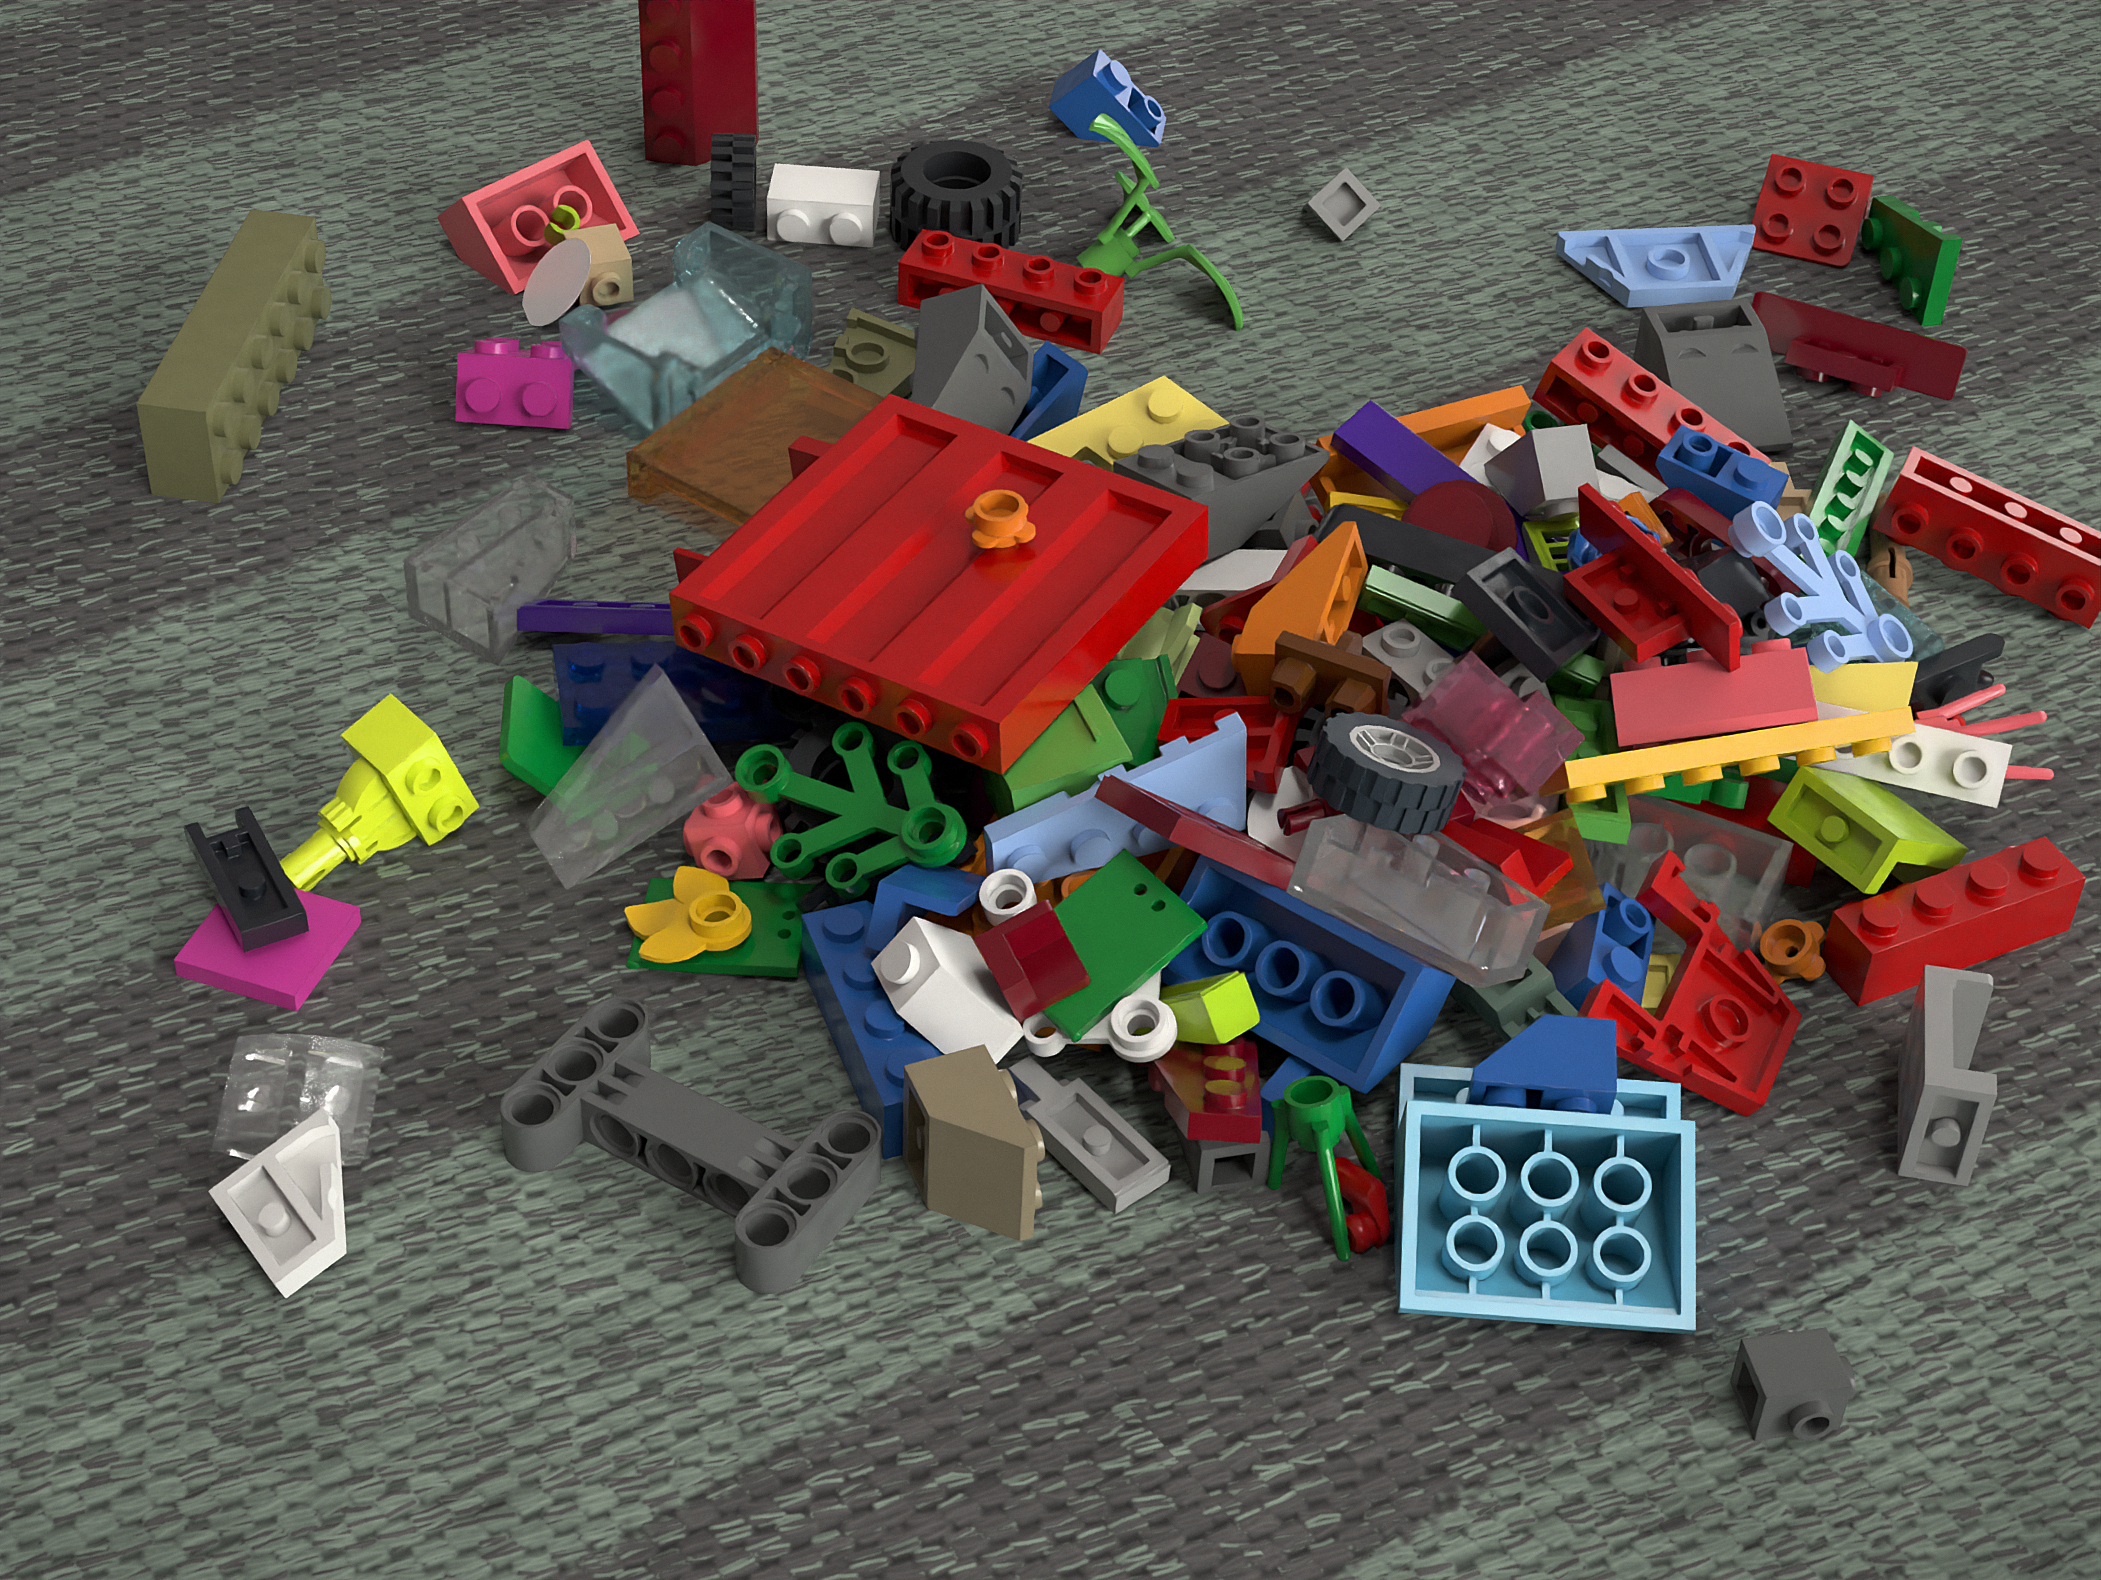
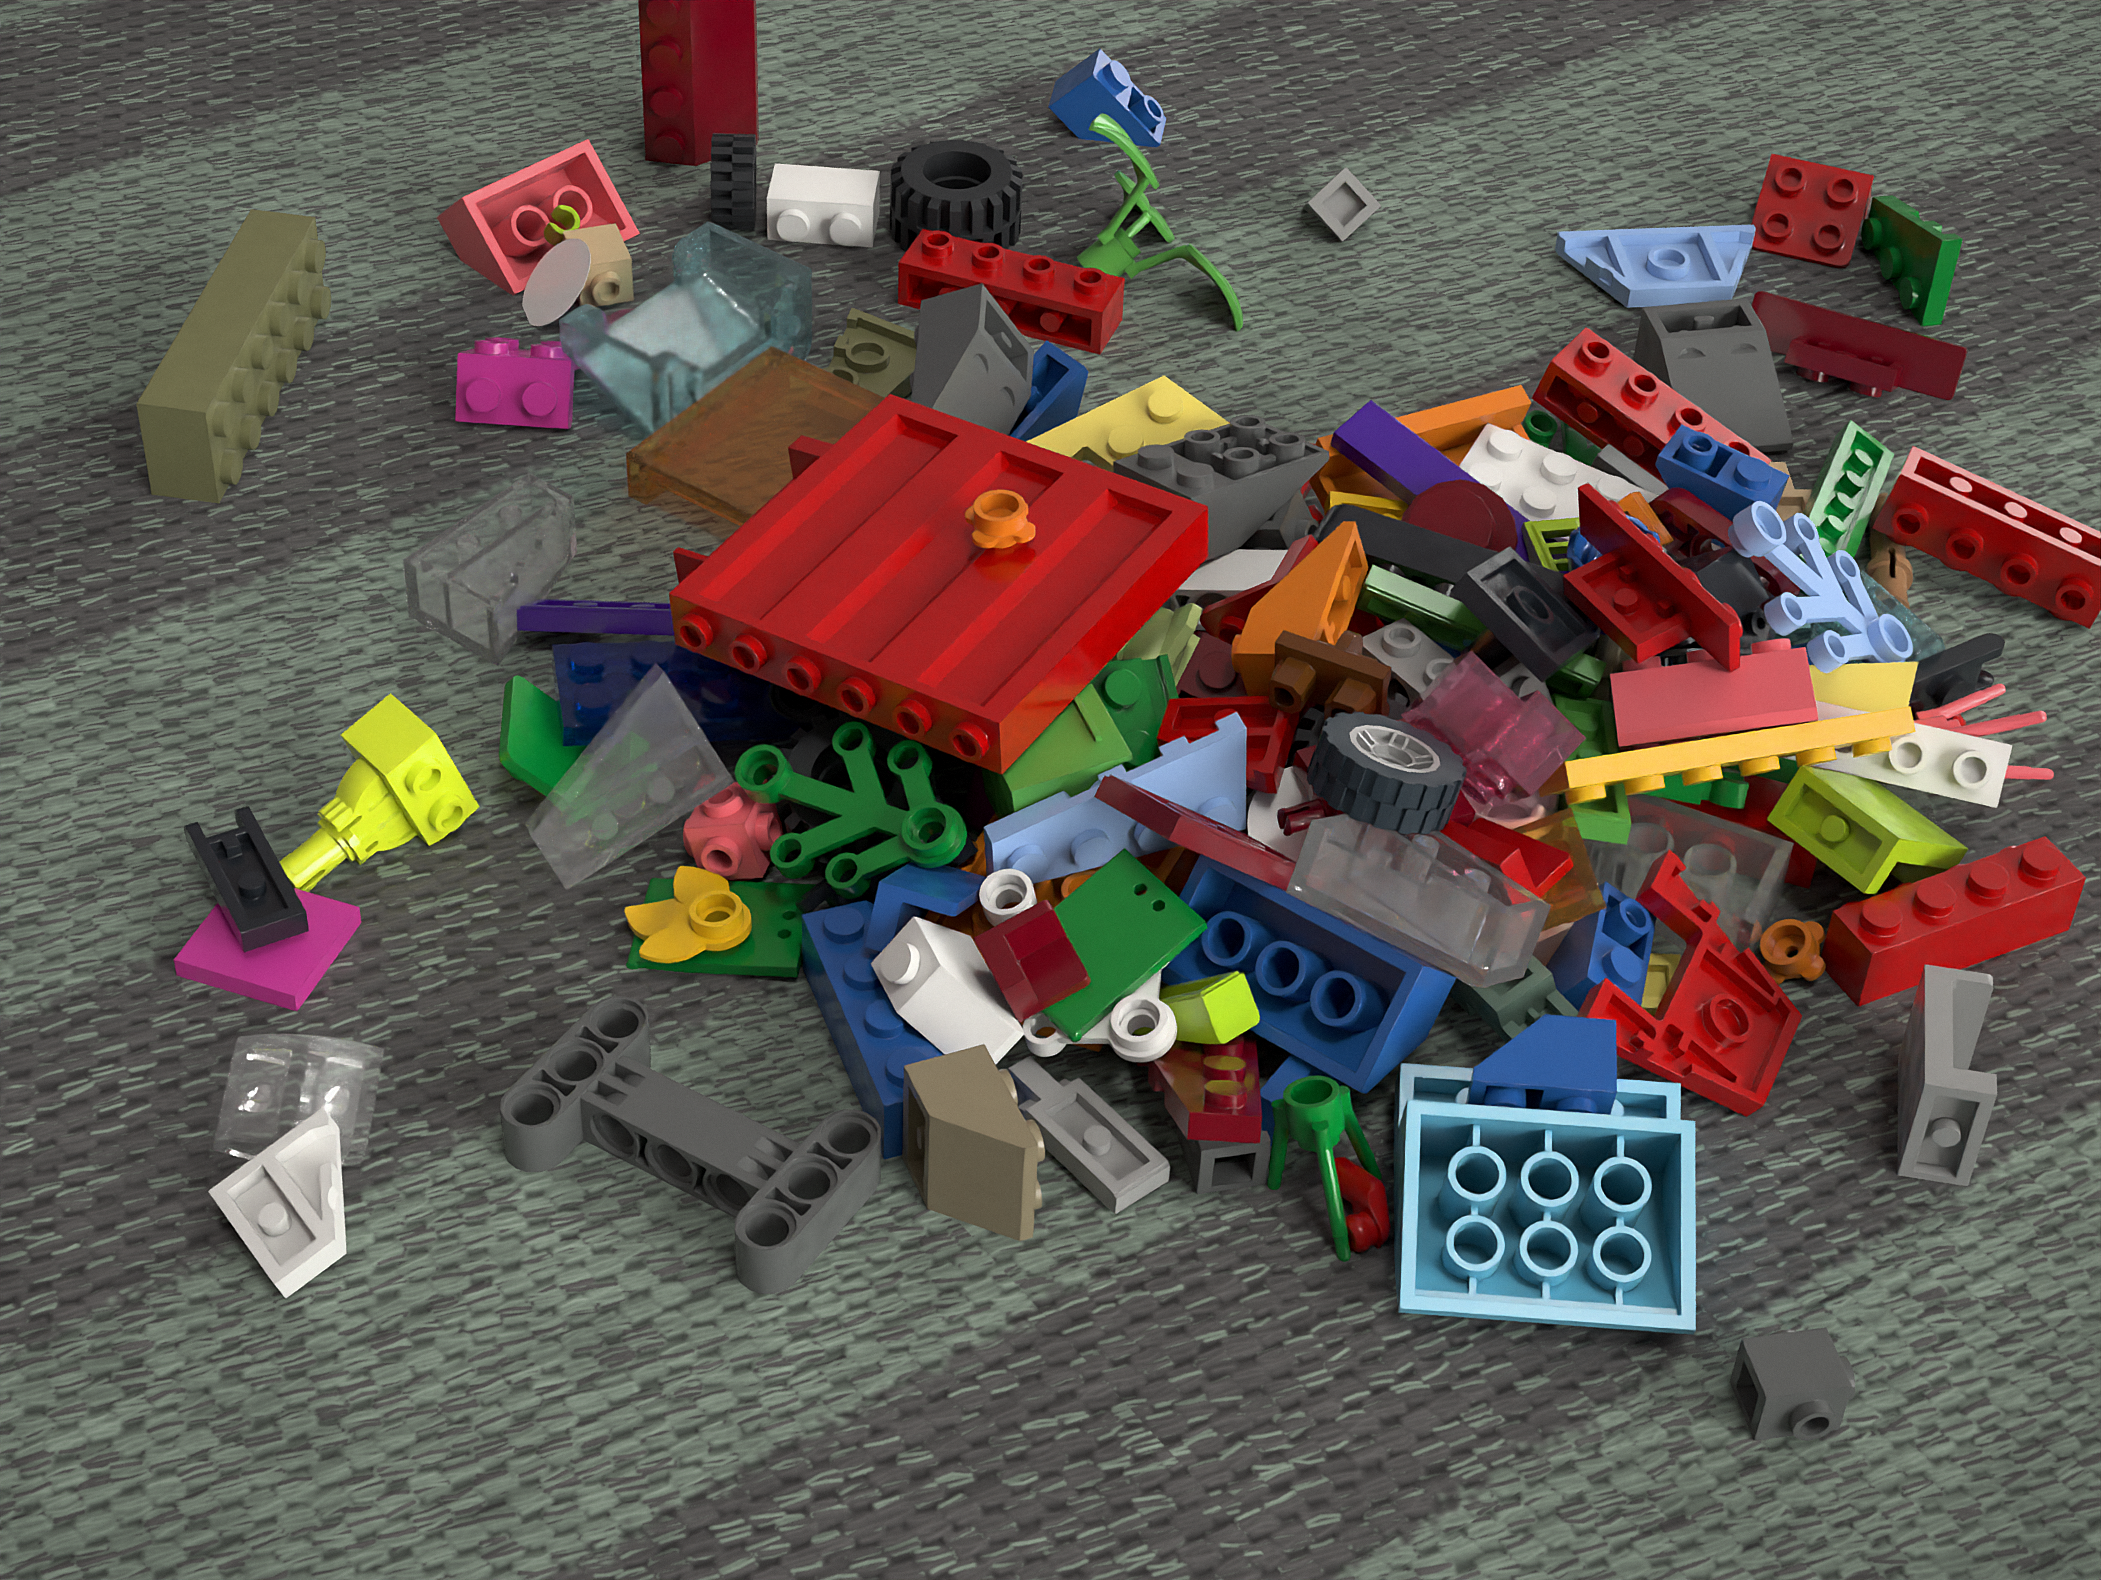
(1544, 471): light grey slope -> none

